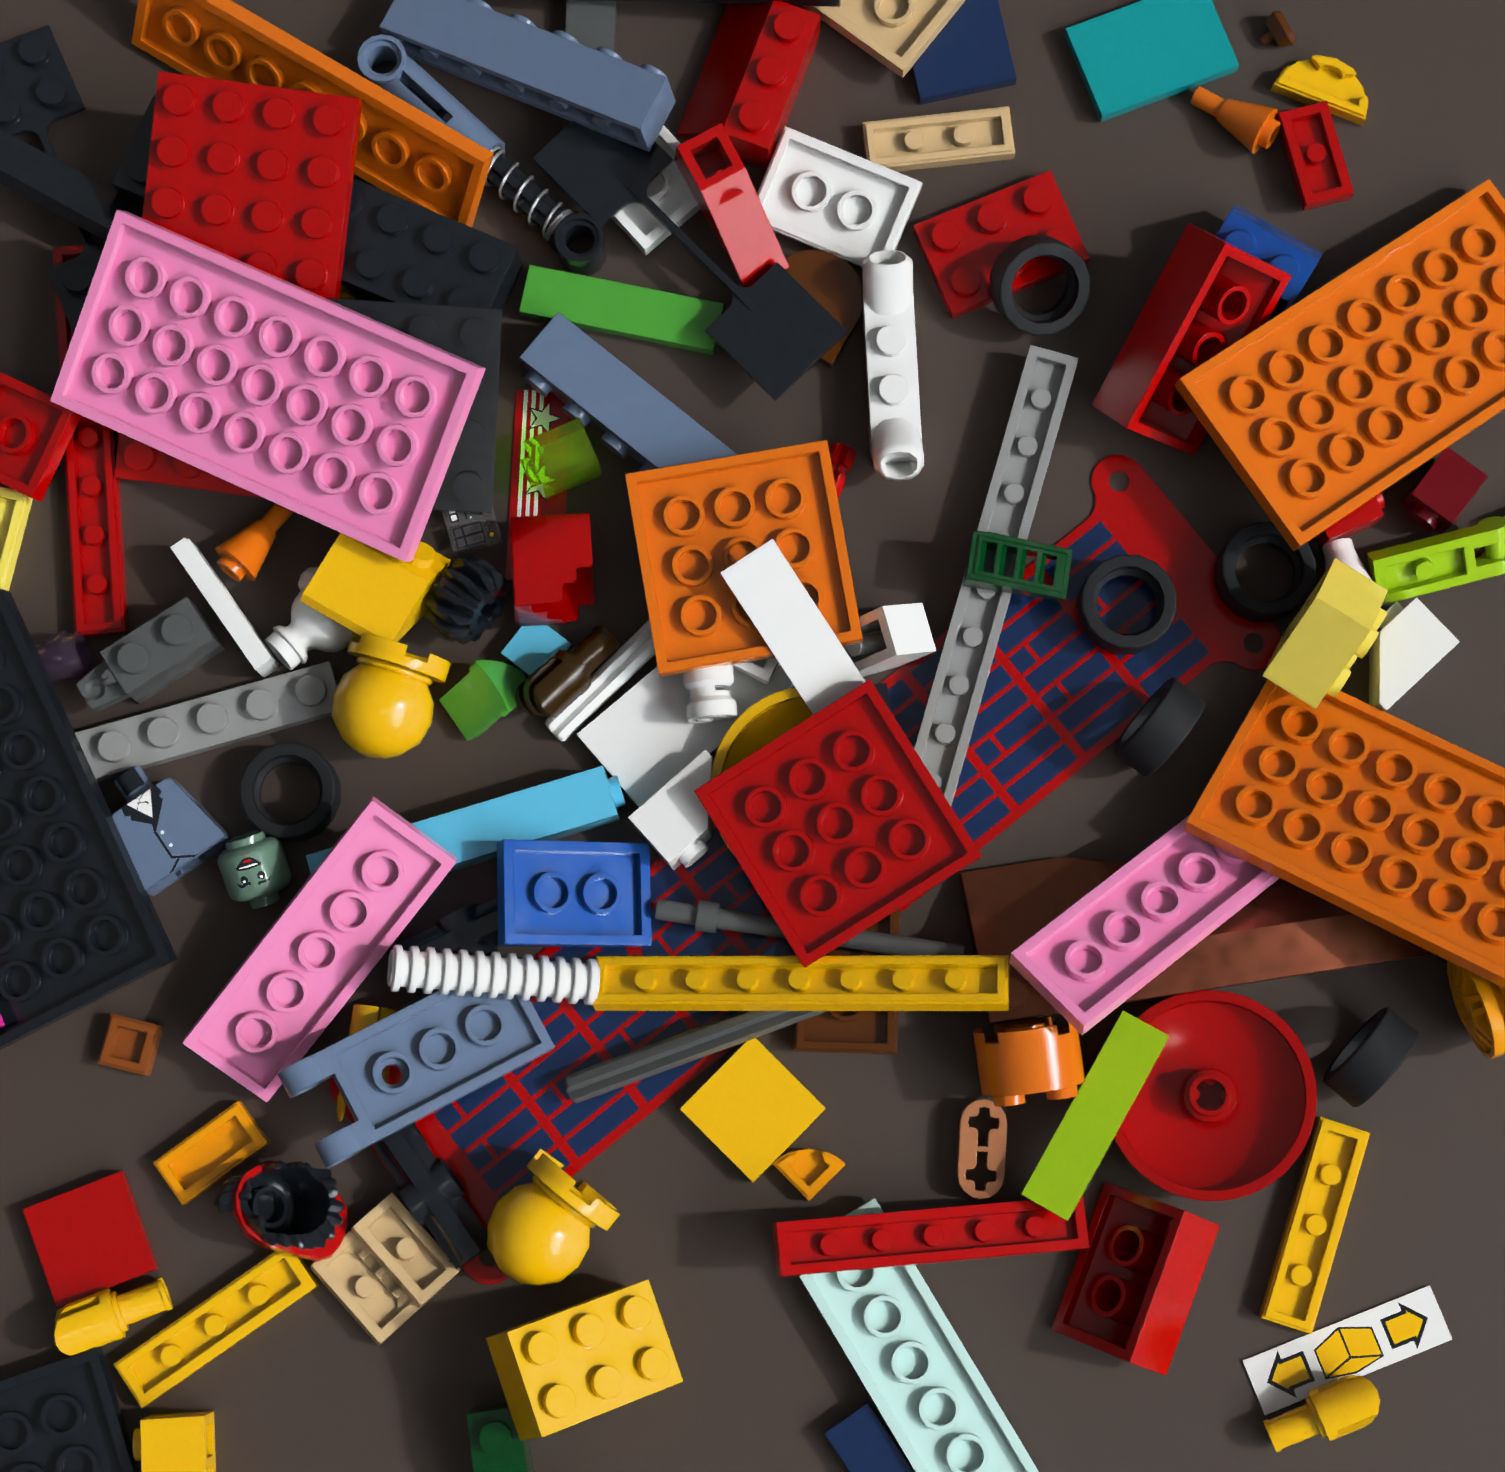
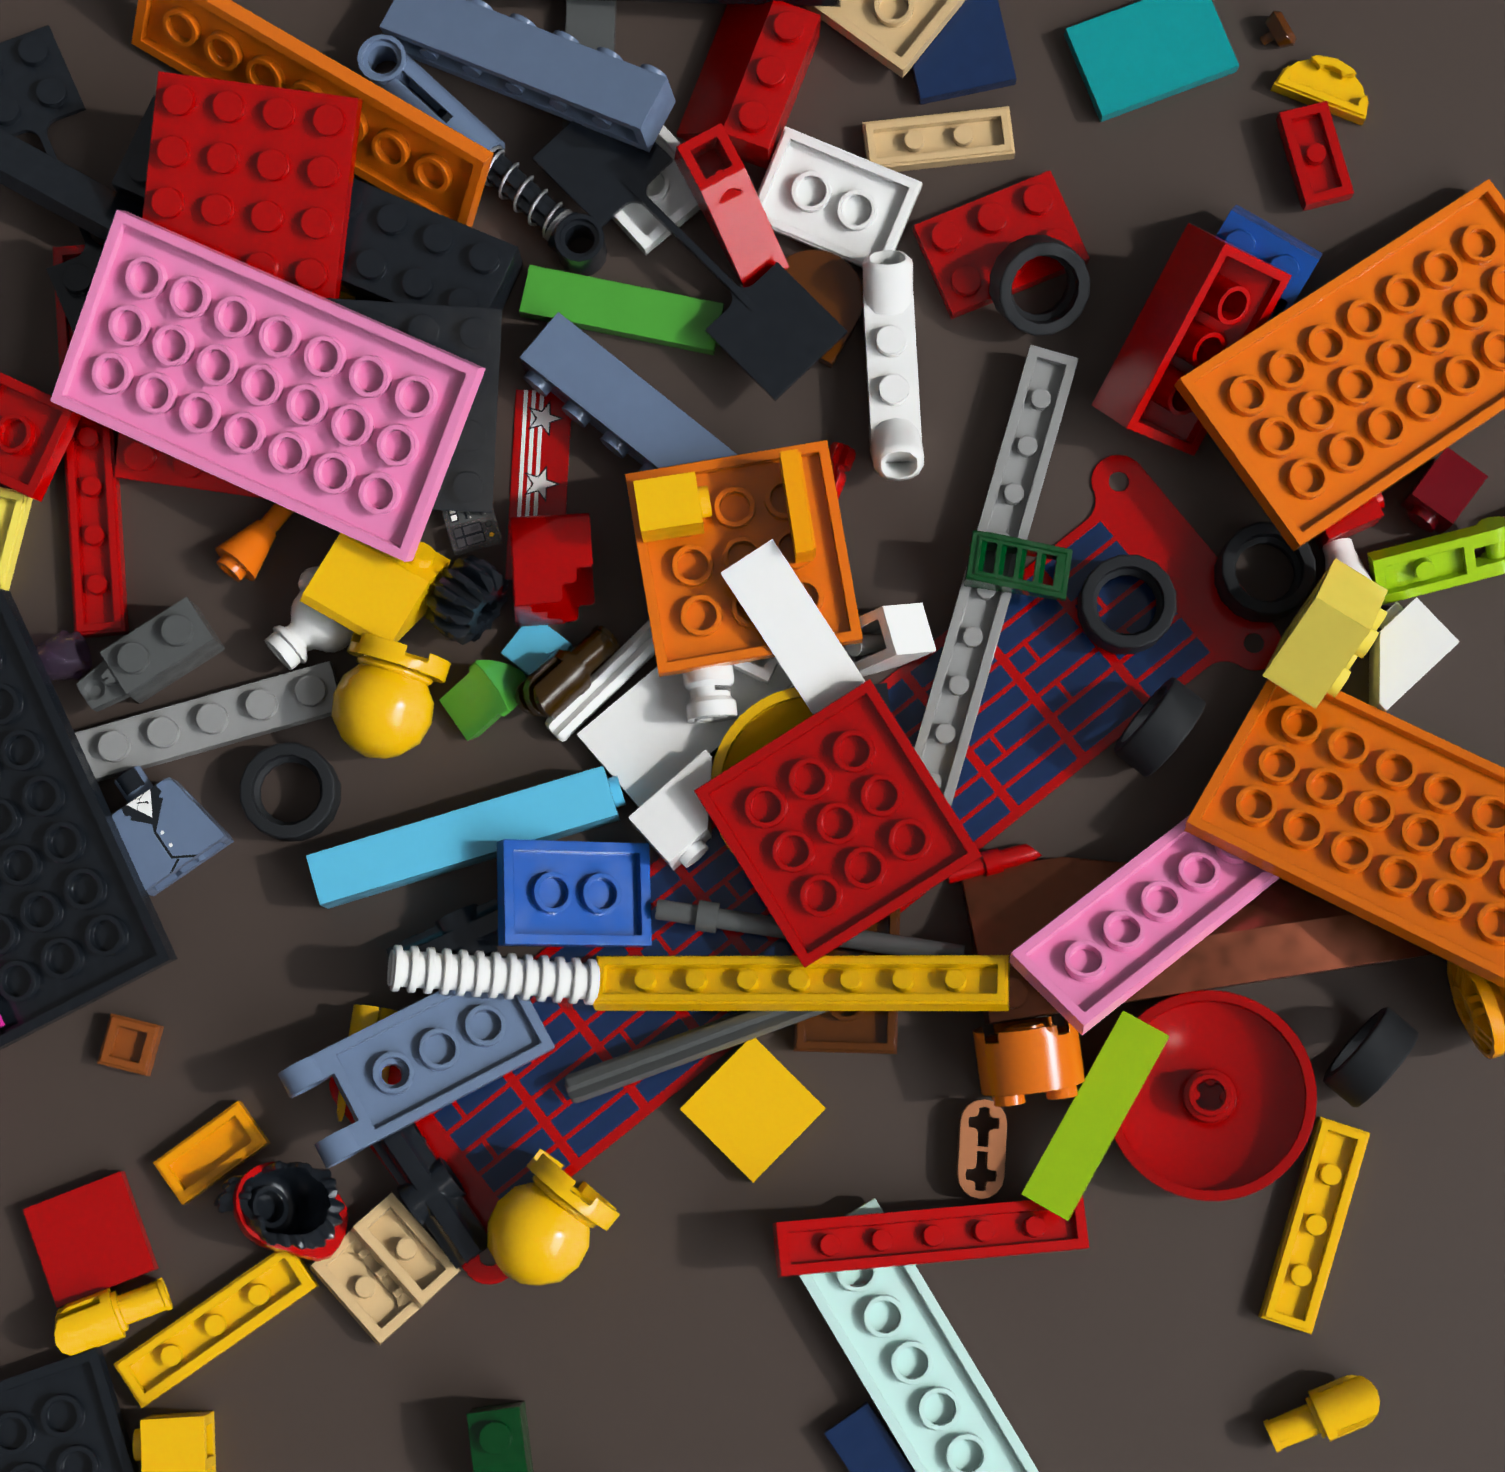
(225, 607): white tile -> none
(254, 868): sand green head -> none
(320, 949): bright pink plate -> none
(560, 459): clear neon green brick -> none
(584, 1360): yellow brick -> none
(671, 506): none -> yellow brick
(797, 505): none -> light orange tile
(809, 1169): light orange tile -> none
(995, 861): none -> red piece
(1135, 1278): red slope -> none
(1248, 122): orange cone -> none
(1347, 1348): sticker -> none

